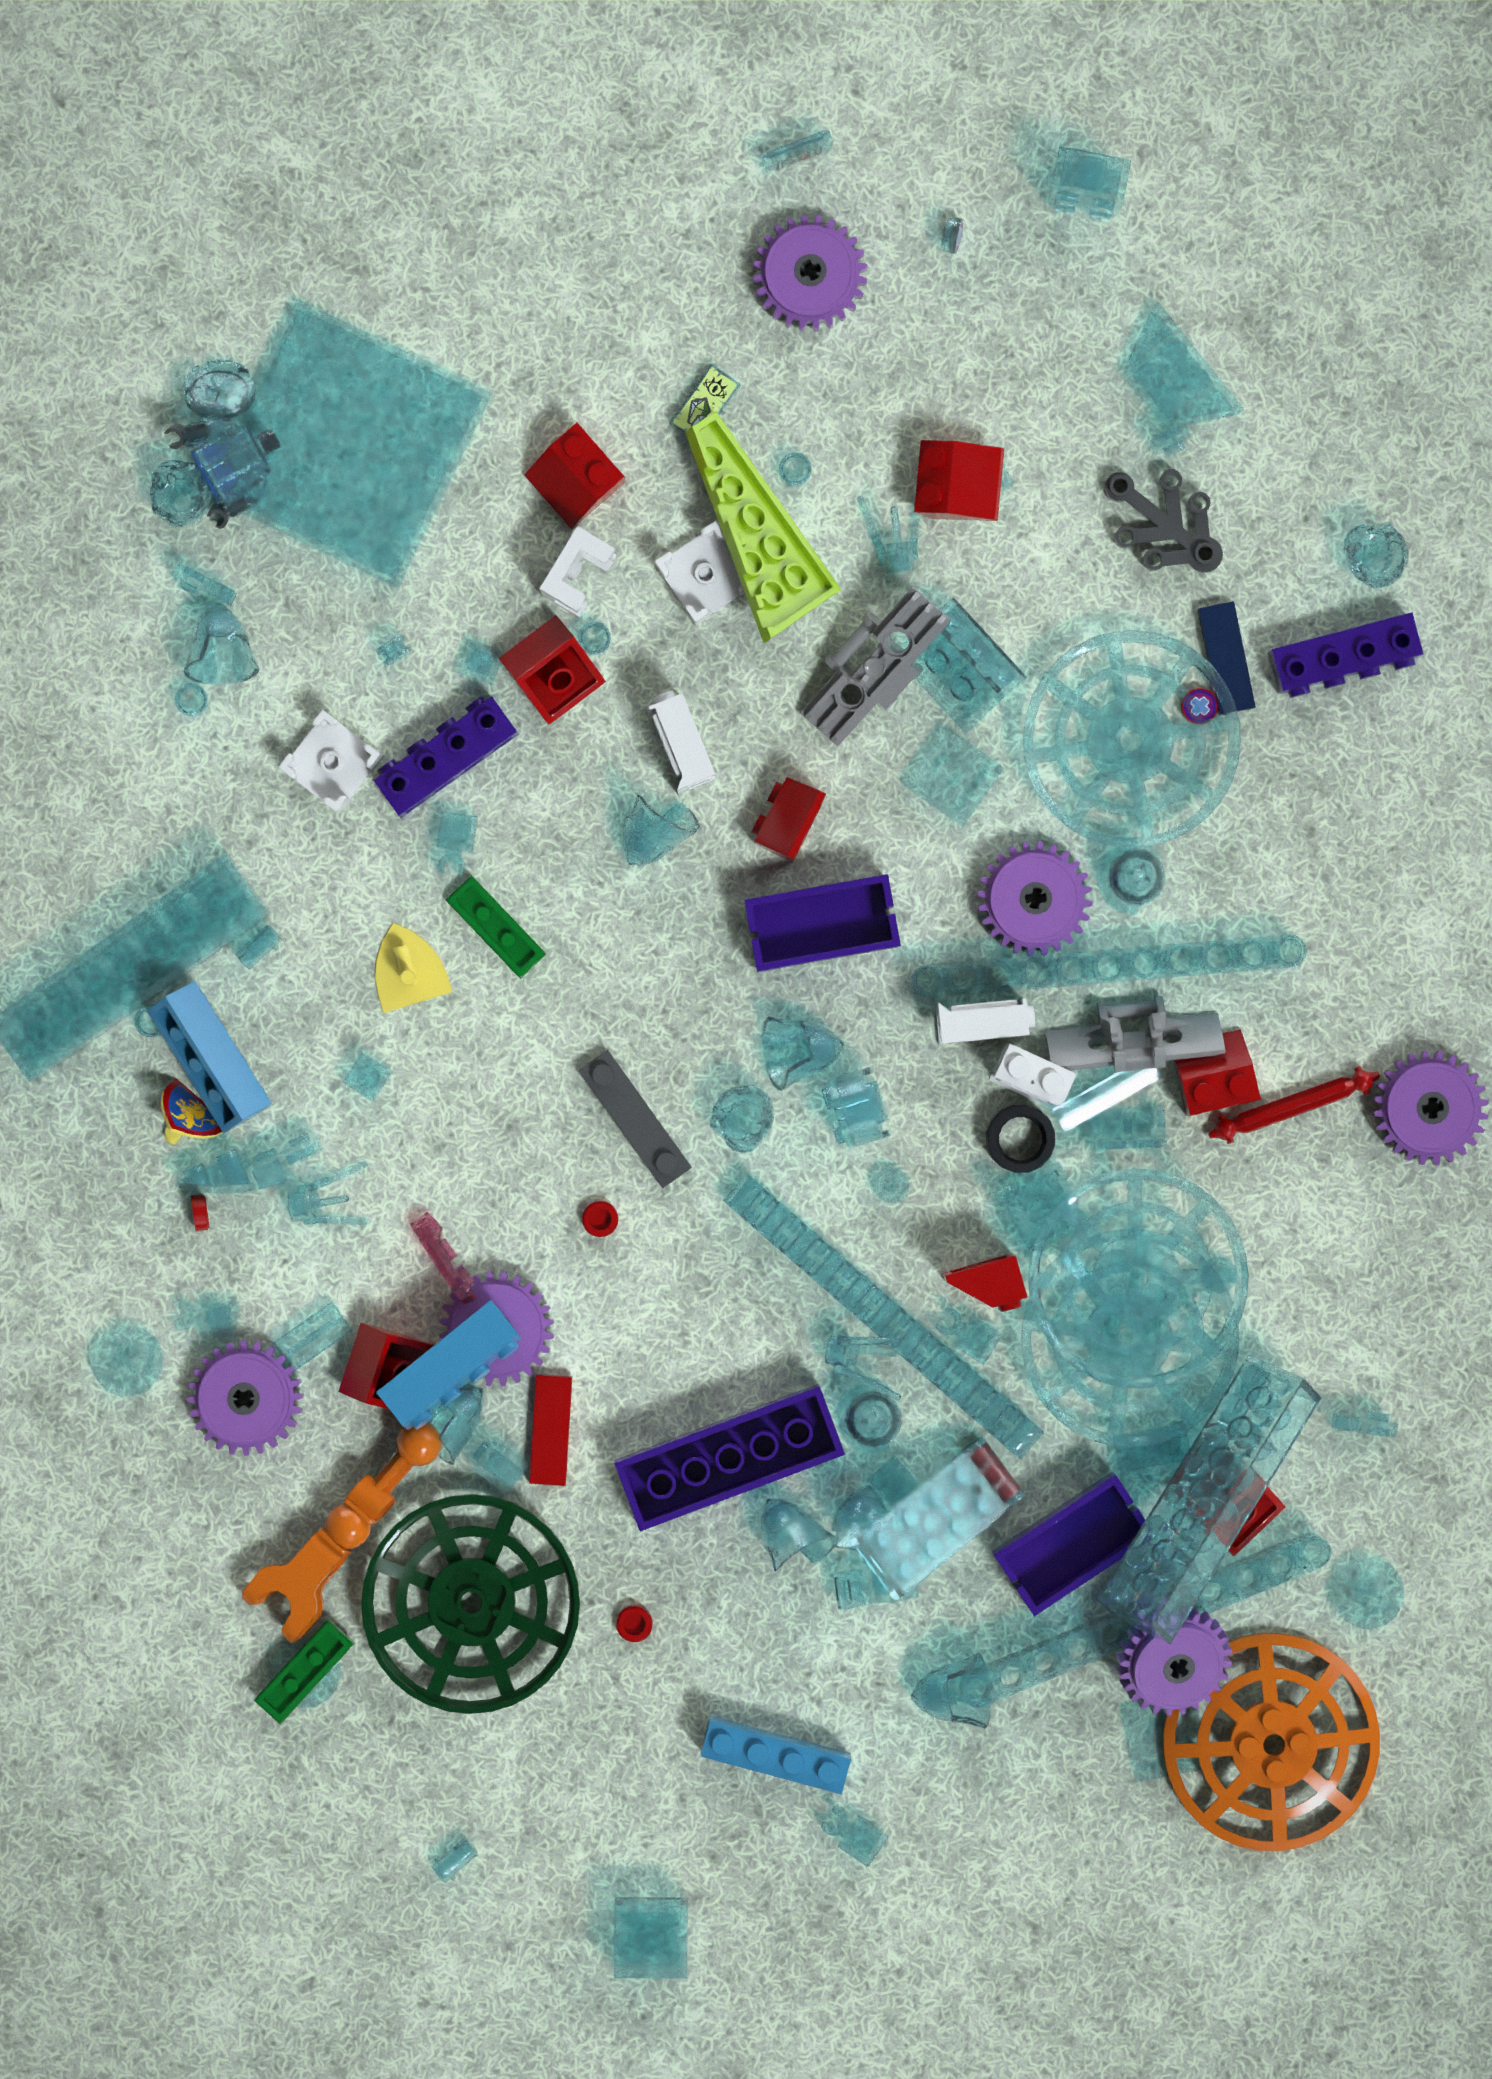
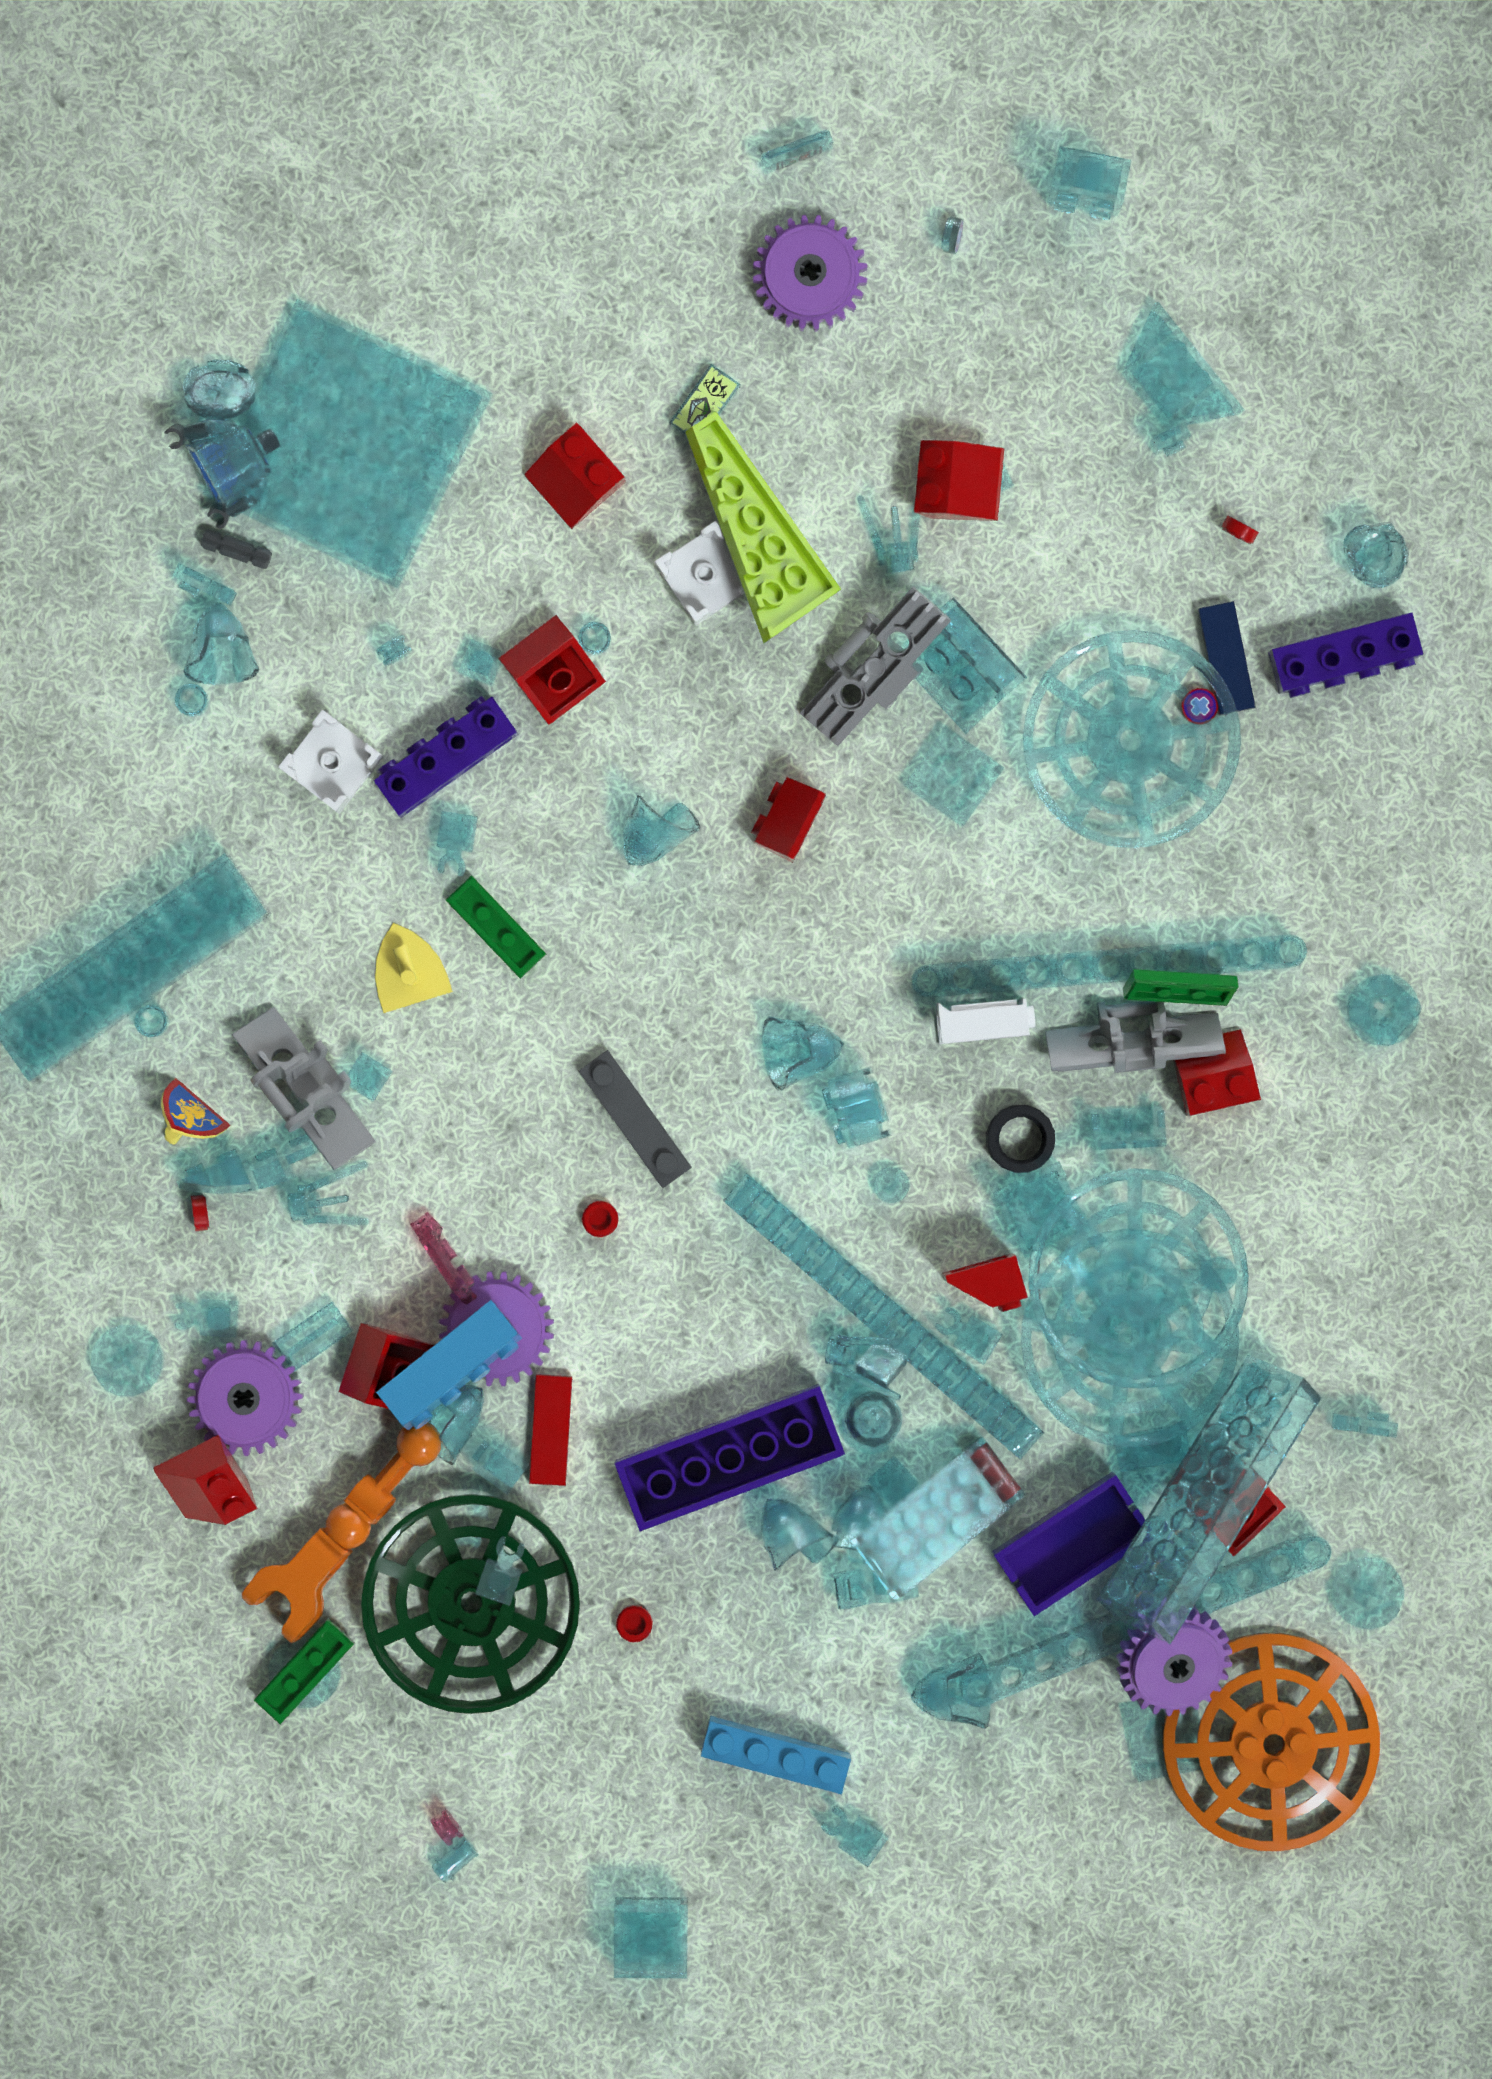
(179, 493): clear light blue hair -> none
(207, 1483): none -> red slope
(209, 1057): dark azure brick -> none
(236, 549): none -> dark grey axle
(258, 946): clear light blue pin -> none
(312, 1083): none -> light grey piece
(447, 1827): none -> clear pink bush
(500, 1577): none -> clear light blue plate
(569, 566): white panel -> none
(681, 741): white window -> none
(743, 1117): clear light blue hair -> none
(784, 472): clear light blue bush -> none
(822, 923): dark purple piece -> none
(881, 1364): none -> clear light blue plate
(1018, 878): medium lavender gear -> none
(1032, 1076): white window -> none
(1102, 1096): clear light blue tile -> none
(1130, 878): clear light blue helmet -> none
(1168, 525): dark grey plant -> none
(1180, 987): none -> green tile
(1239, 530): none -> red tile
(1294, 1105): red wheel -> none
(1381, 989): none -> clear light blue plate
(1451, 1124): medium lavender gear -> none

